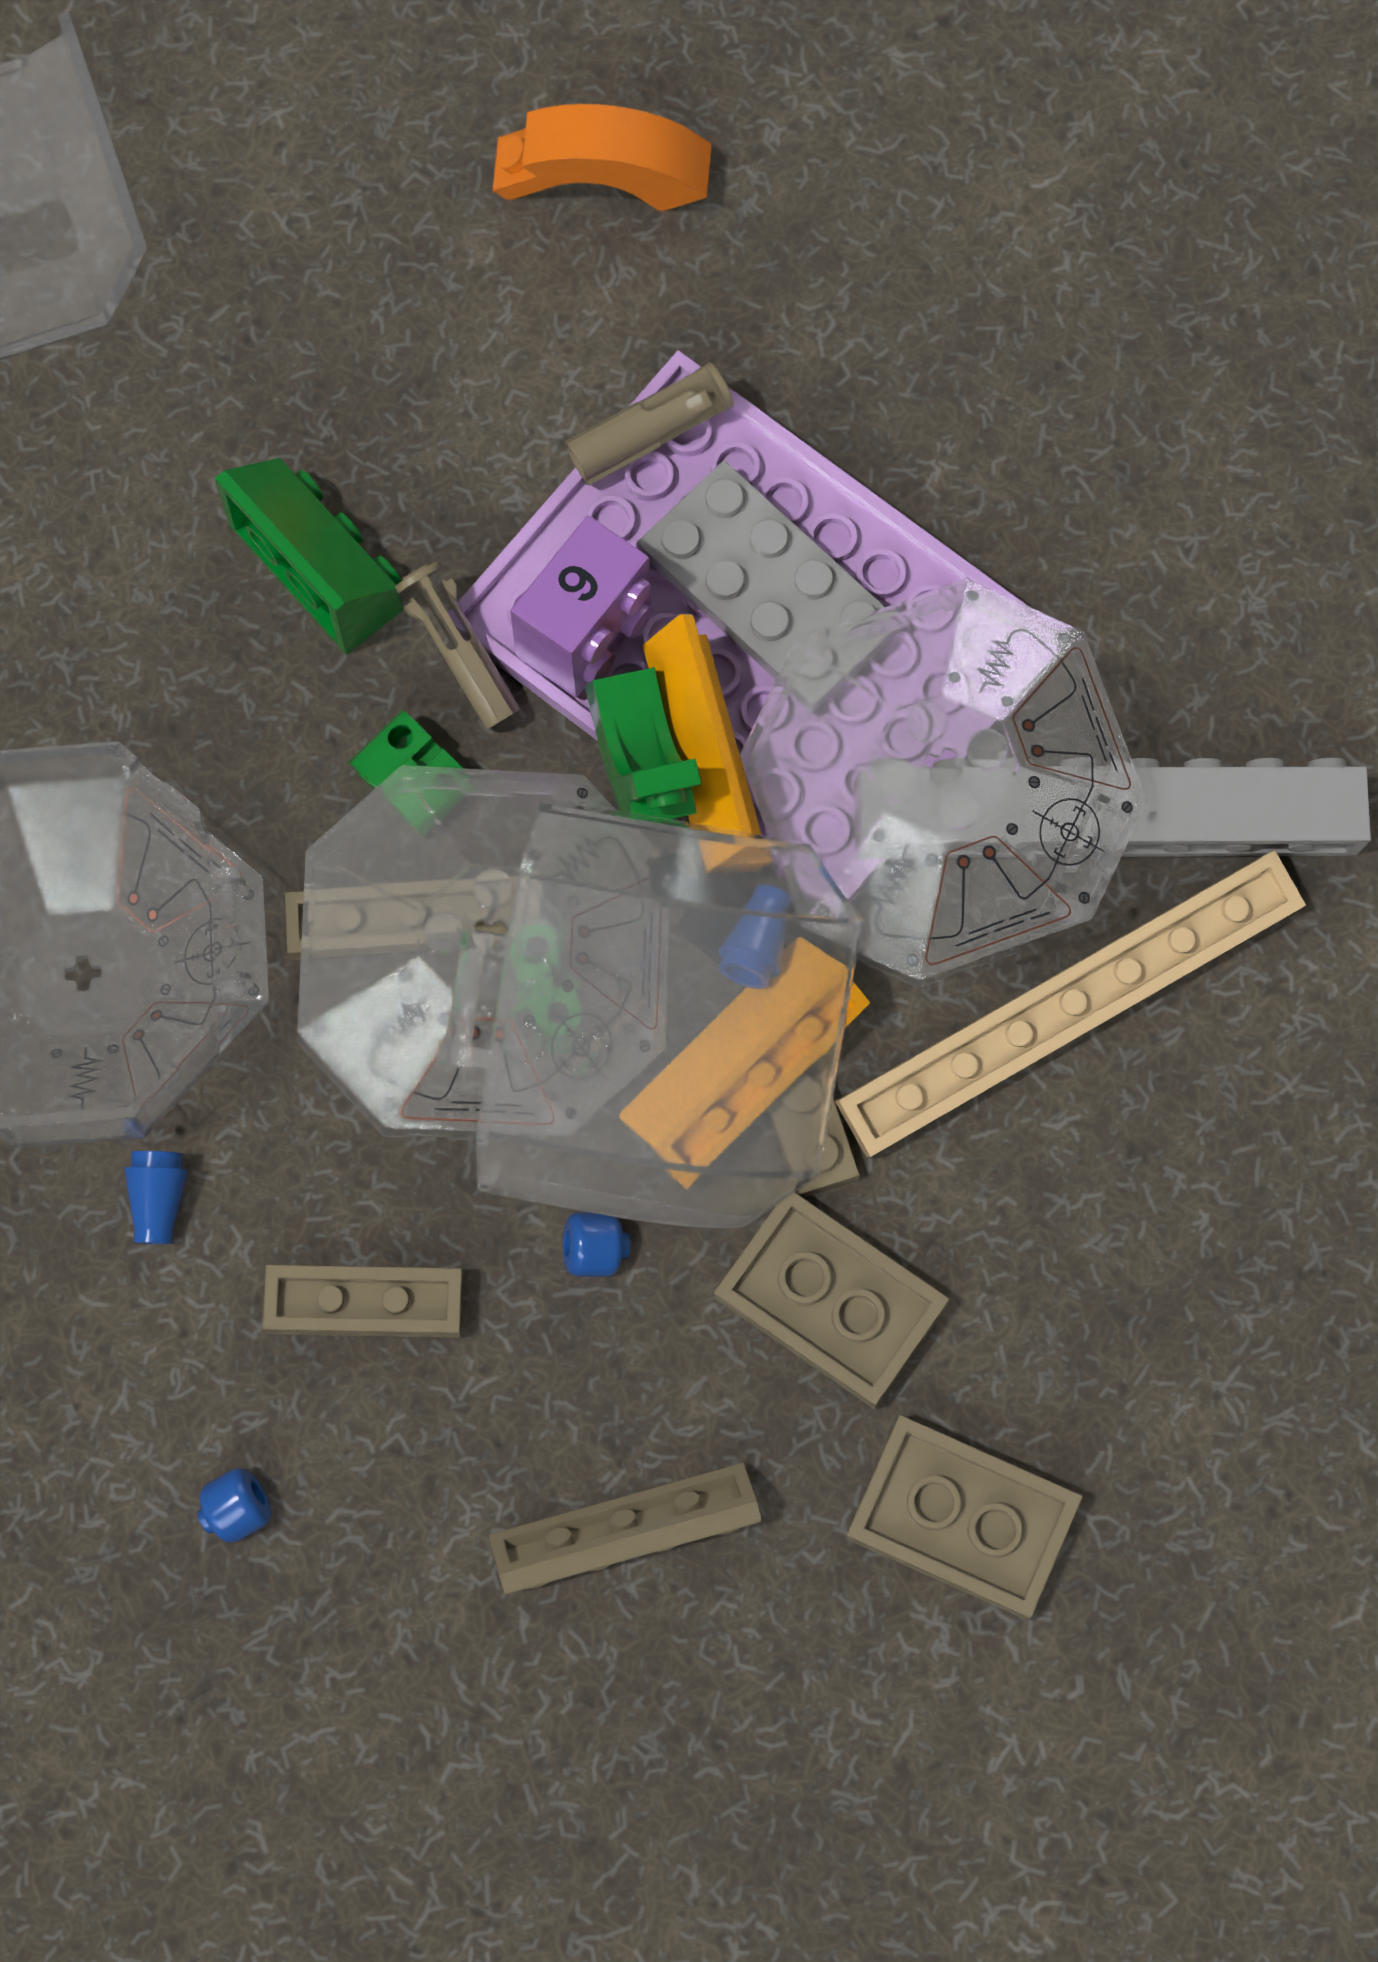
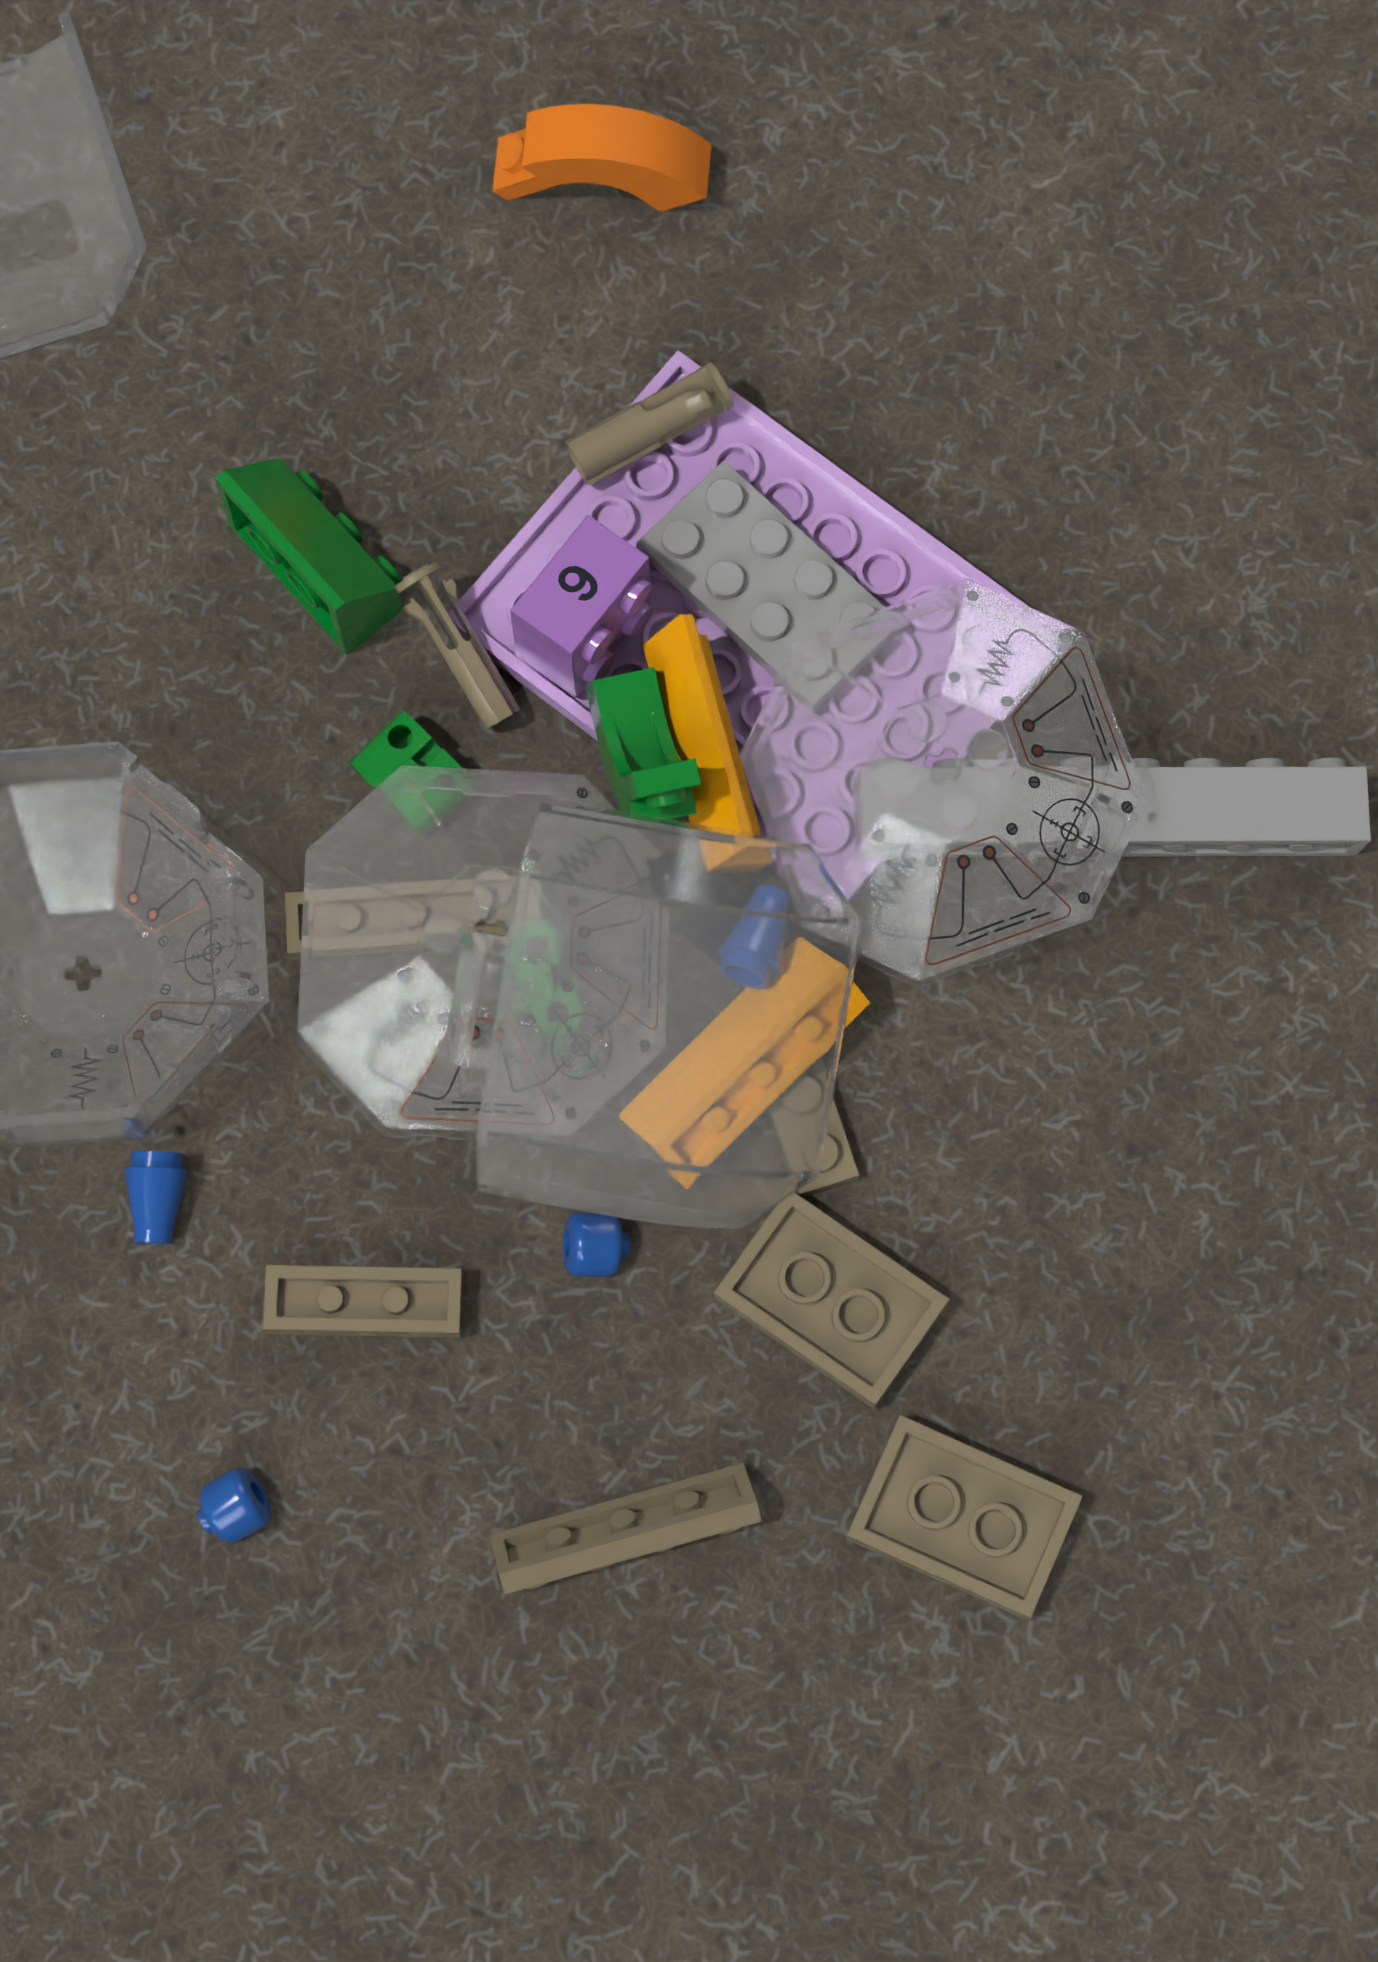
(1069, 1004): tan plate -> none

